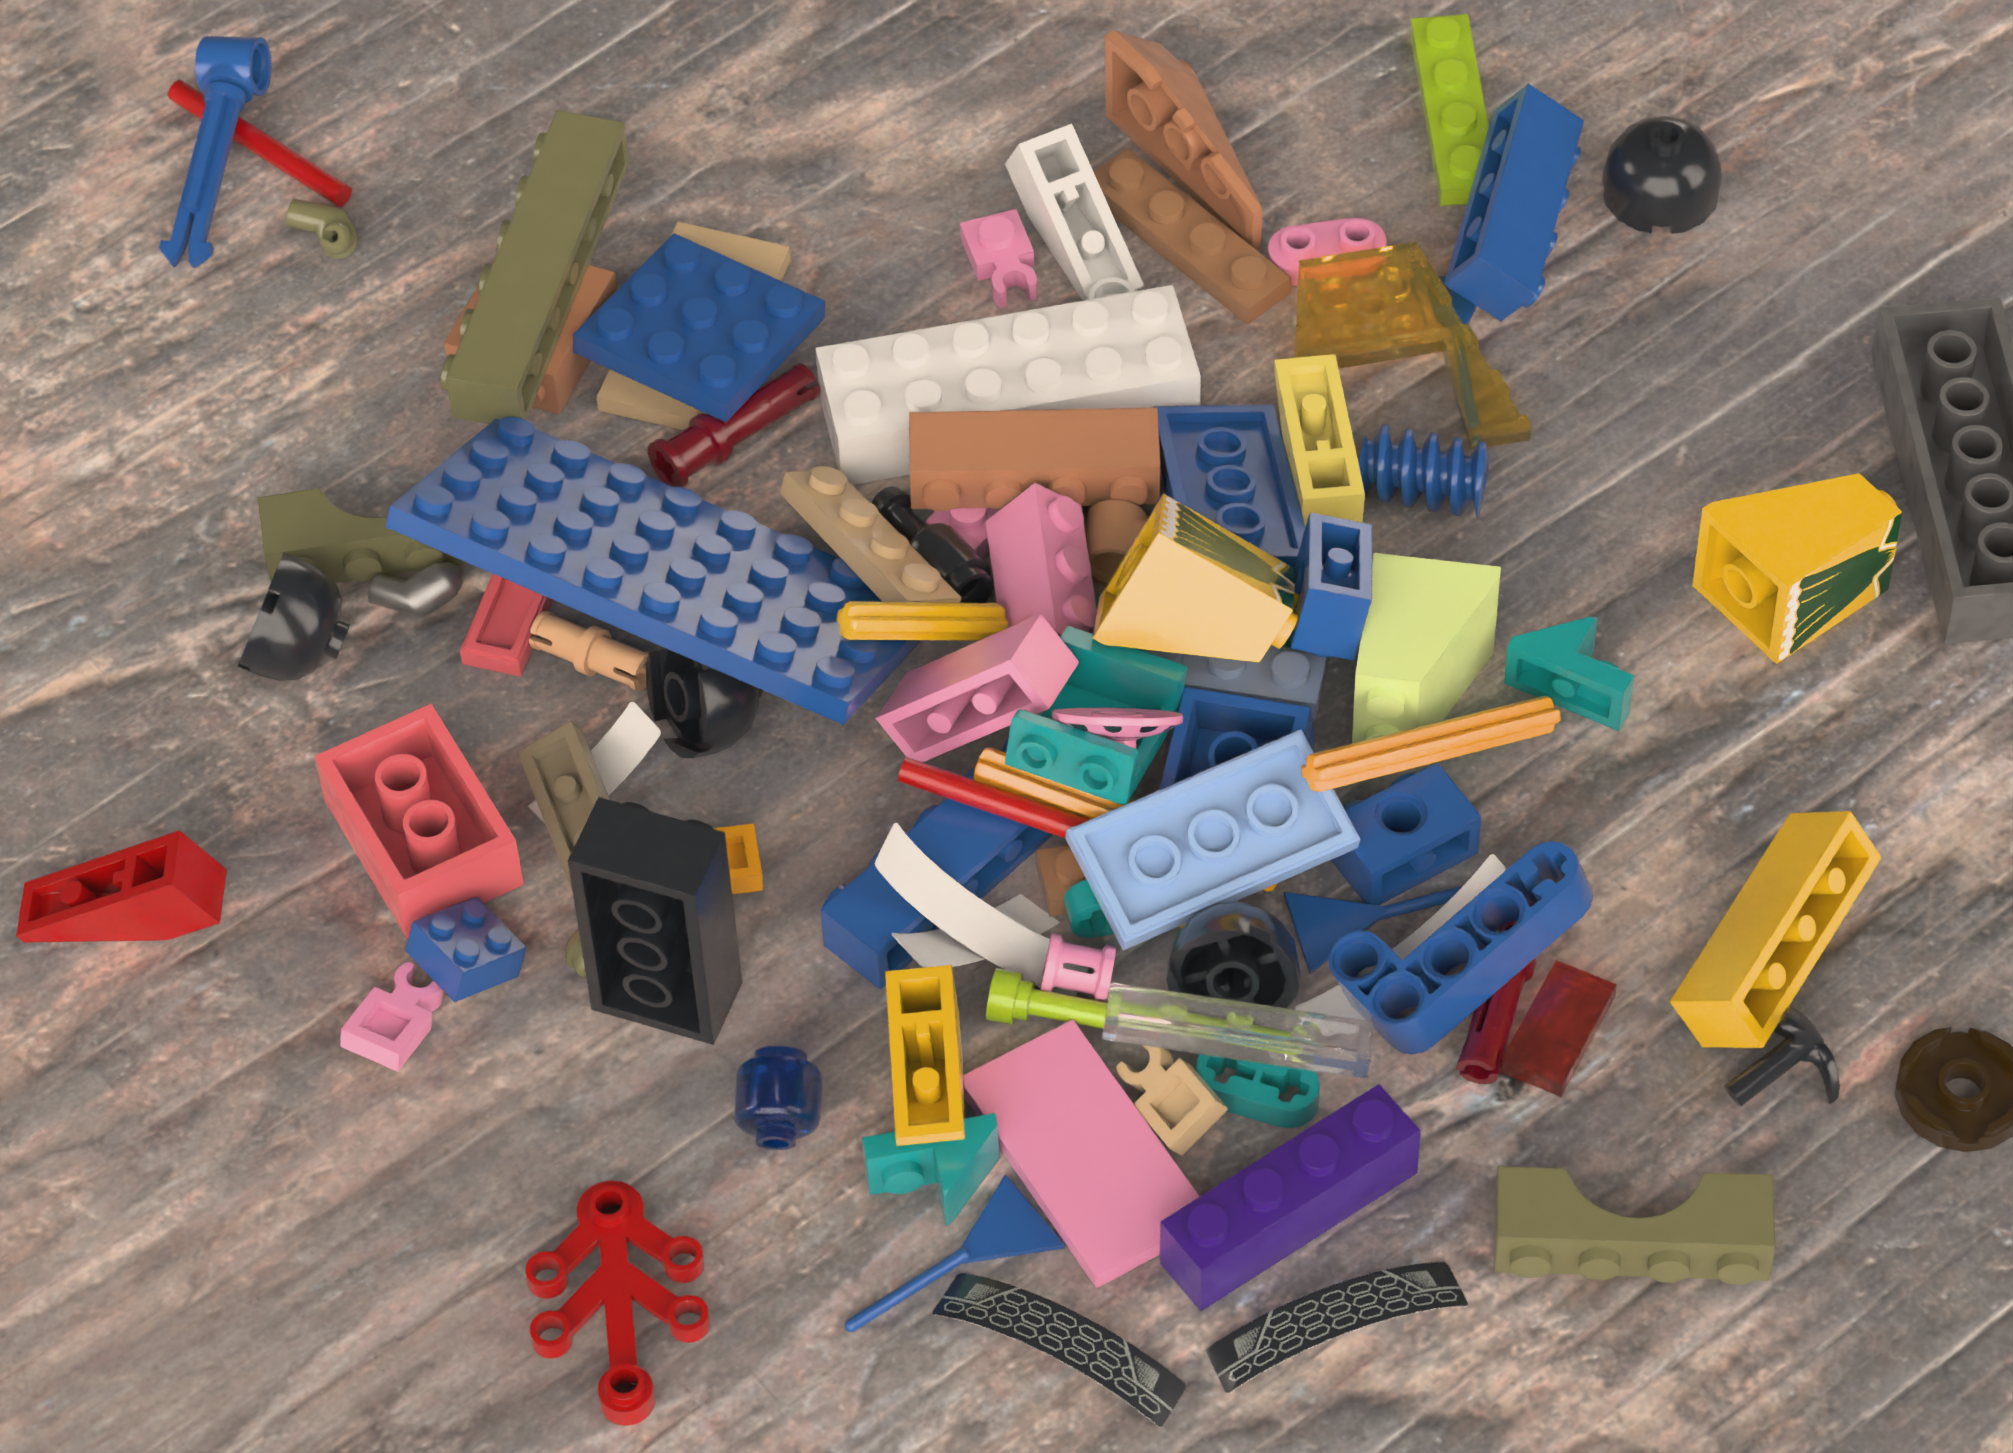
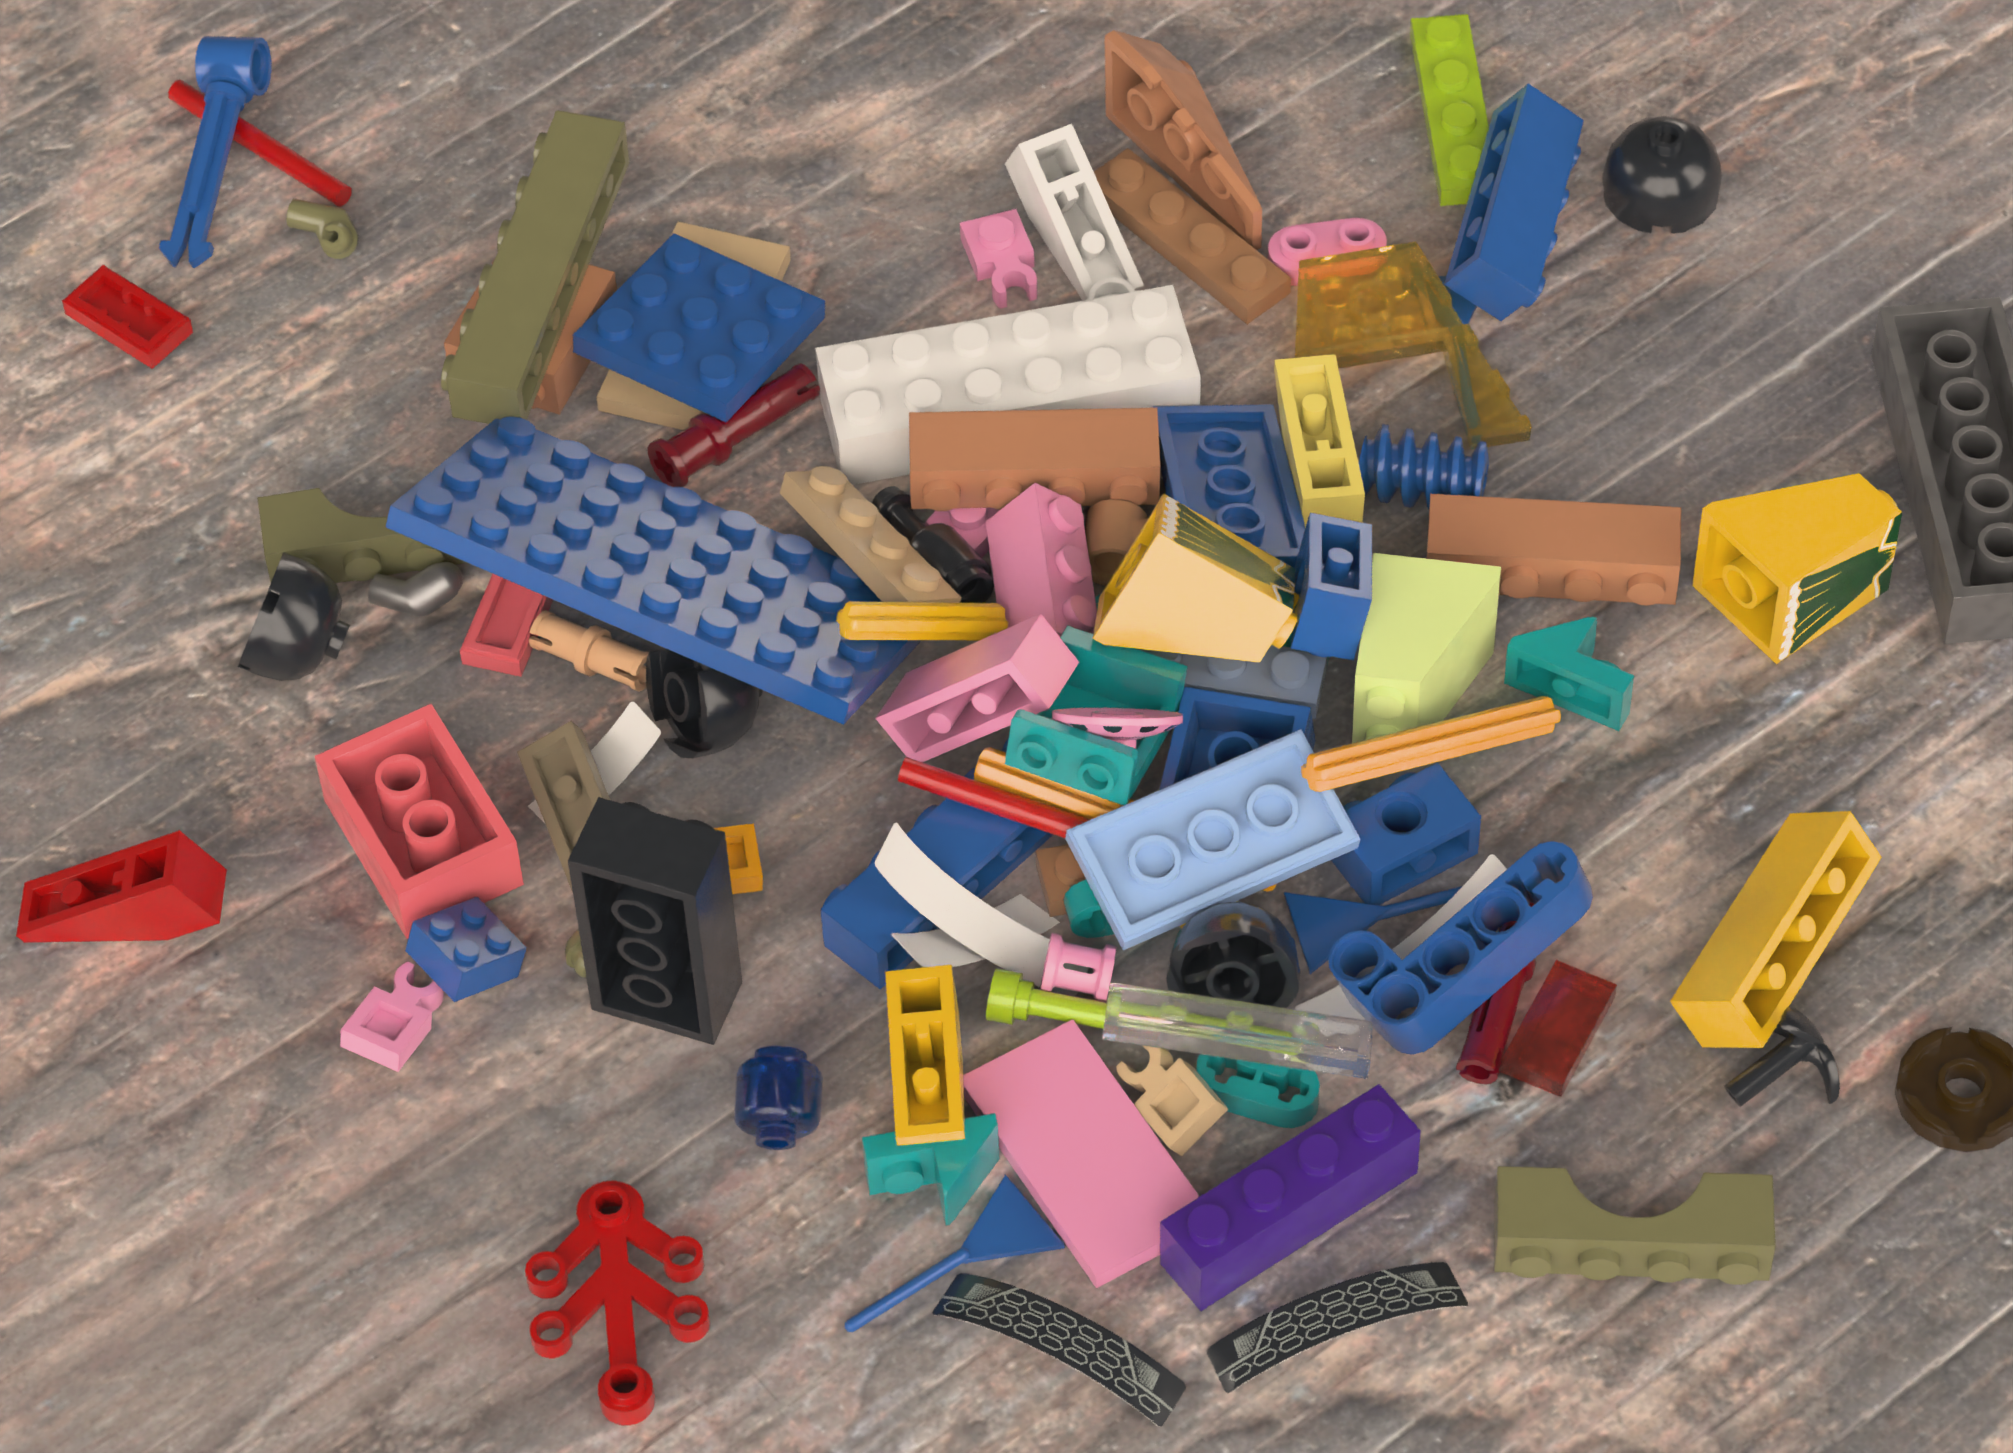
(127, 316): none -> red plate
(1563, 546): none -> nougat brick

